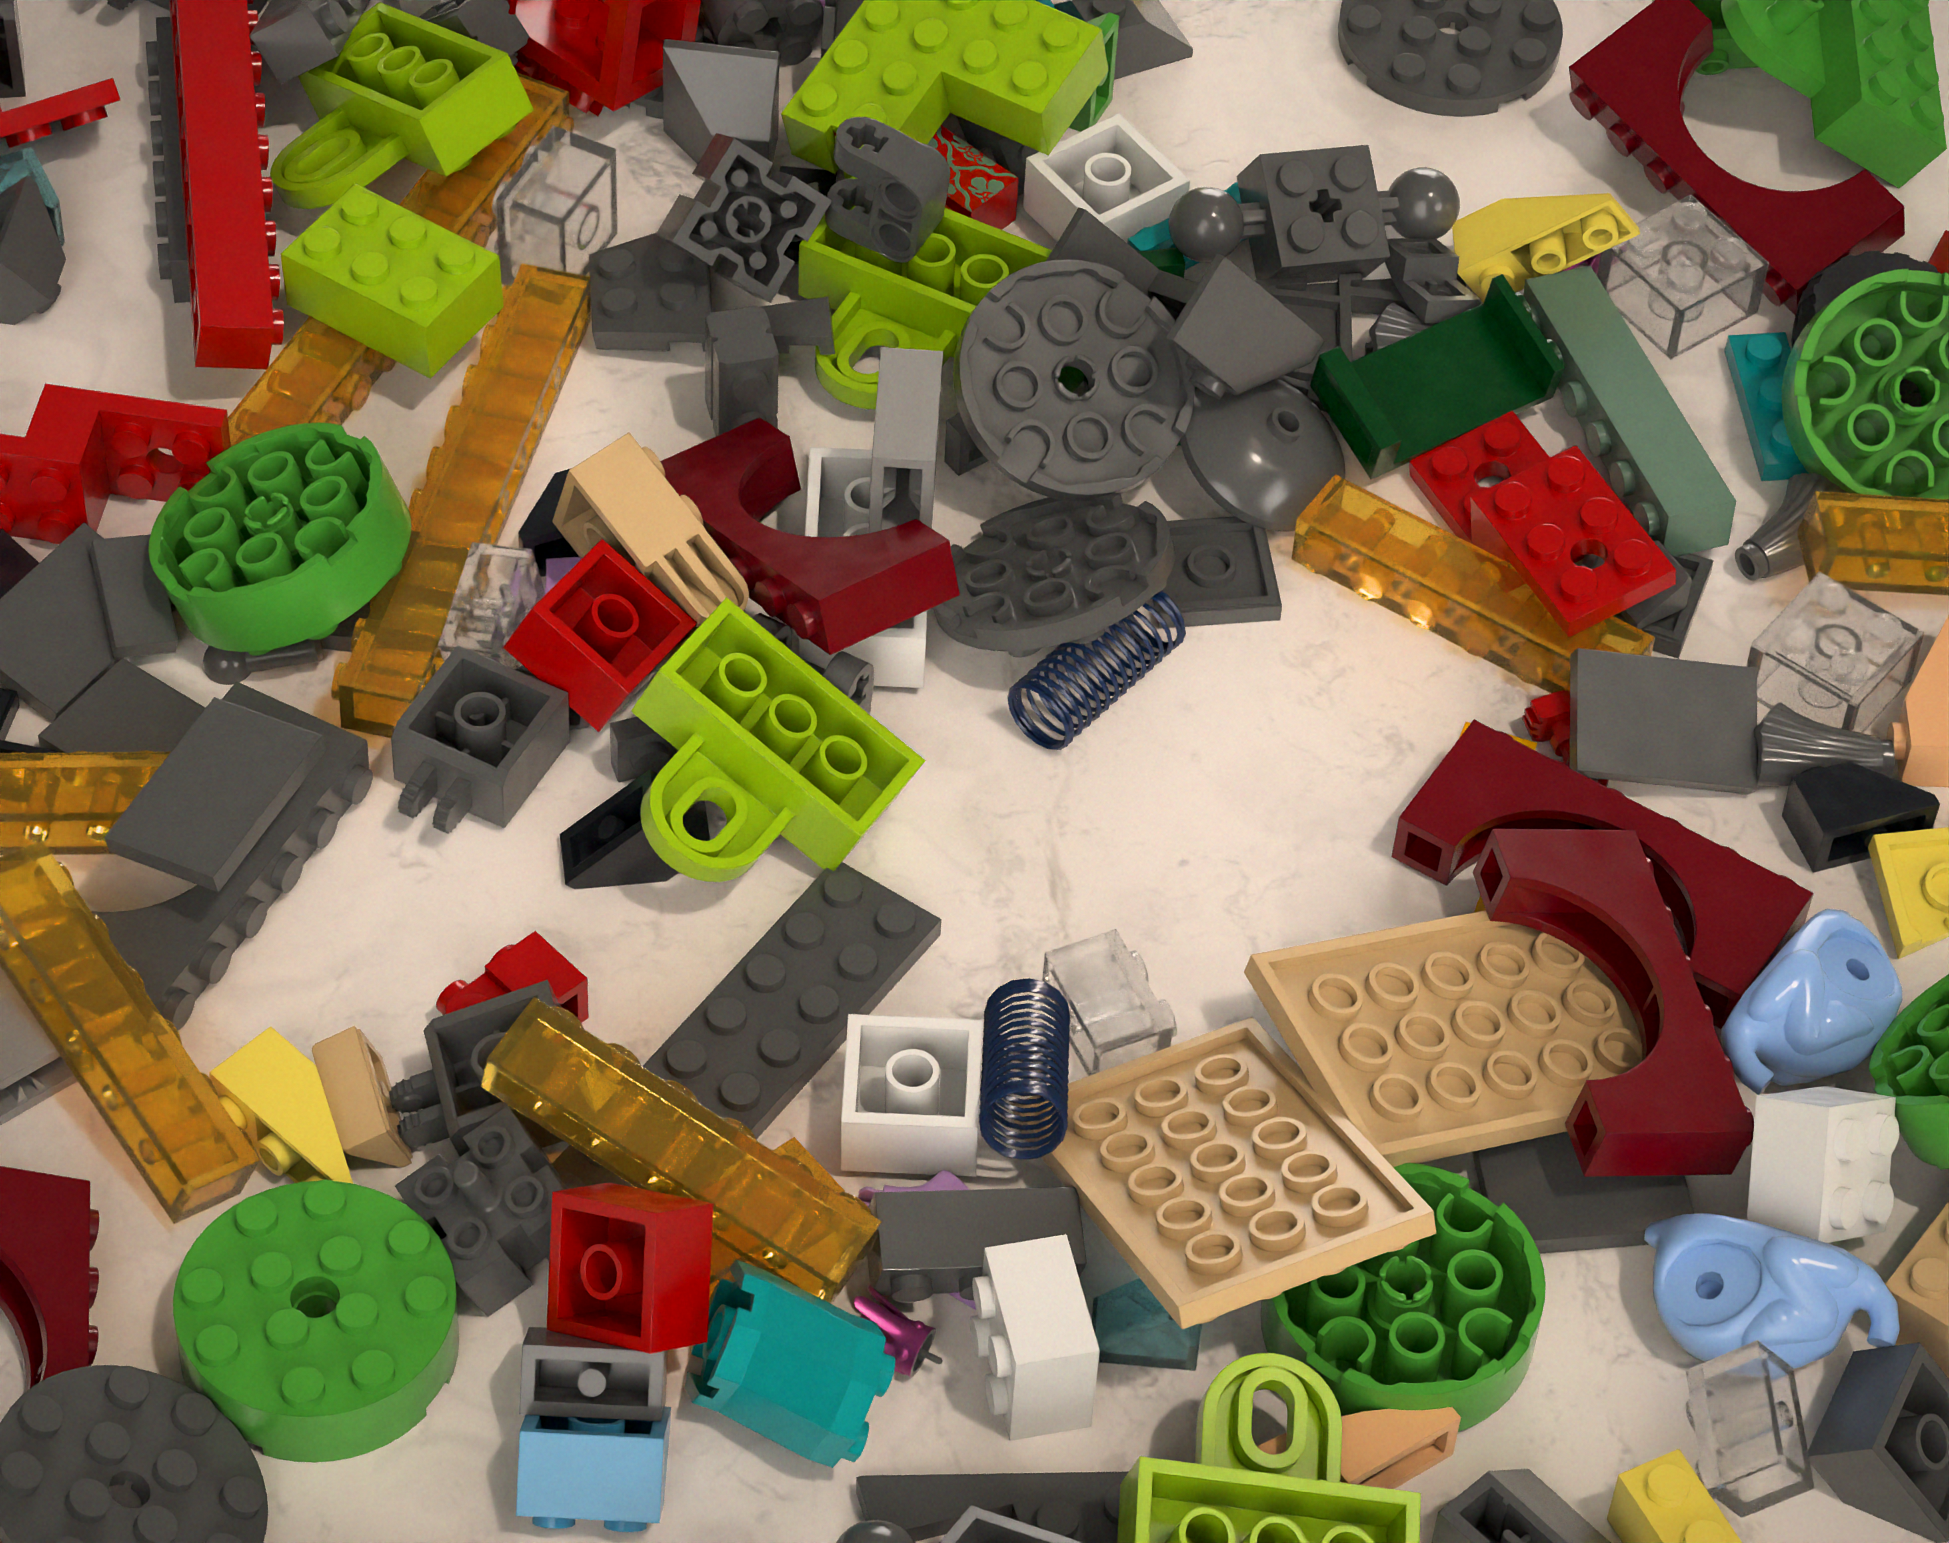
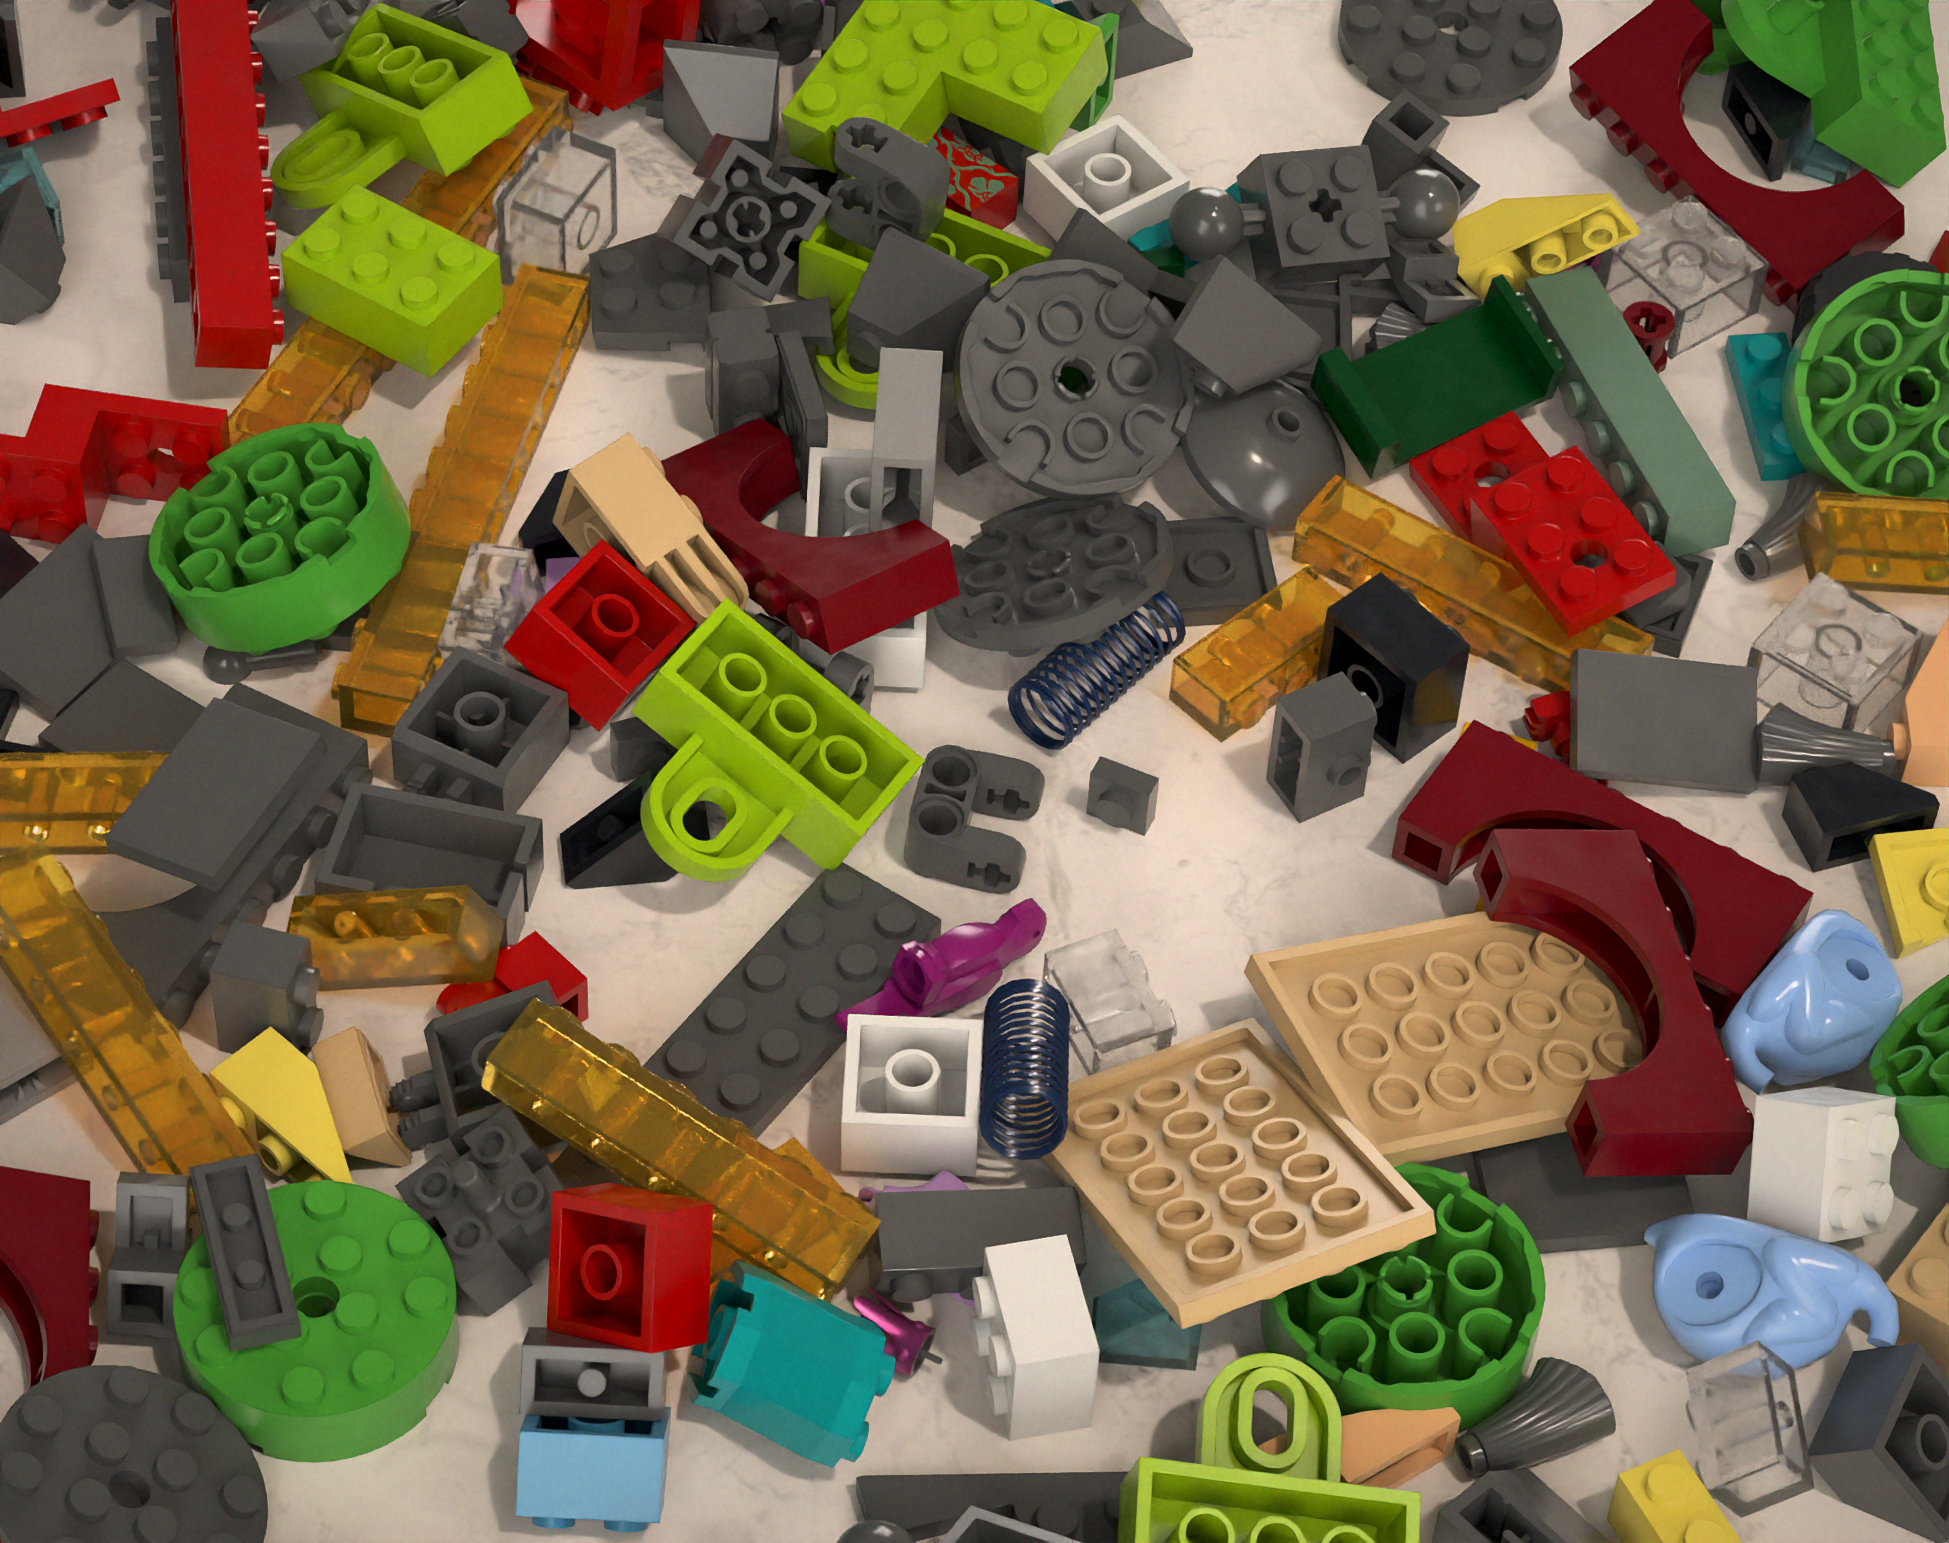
(148, 1253): none -> dark grey brick
(244, 1252): none -> dark grey tile
(264, 982): none -> dark grey brick
(399, 937): none -> clear yellow brick
(425, 841): none -> dark grey piece
(799, 403): none -> dark grey piece
(912, 300): none -> dark grey slope
(939, 830): none -> dark grey piece
(953, 966): none -> magenta animal
(1122, 796): none -> dark grey plate
(1254, 657): none -> clear yellow brick
(1321, 746): none -> dark grey brick
(1400, 659): none -> black brick
(1407, 138): none -> dark grey brick
(1551, 1416): none -> dark grey piece
(1657, 329): none -> dark red bush
(1766, 116): none -> black slope
(1819, 160): none -> clear light blue tile

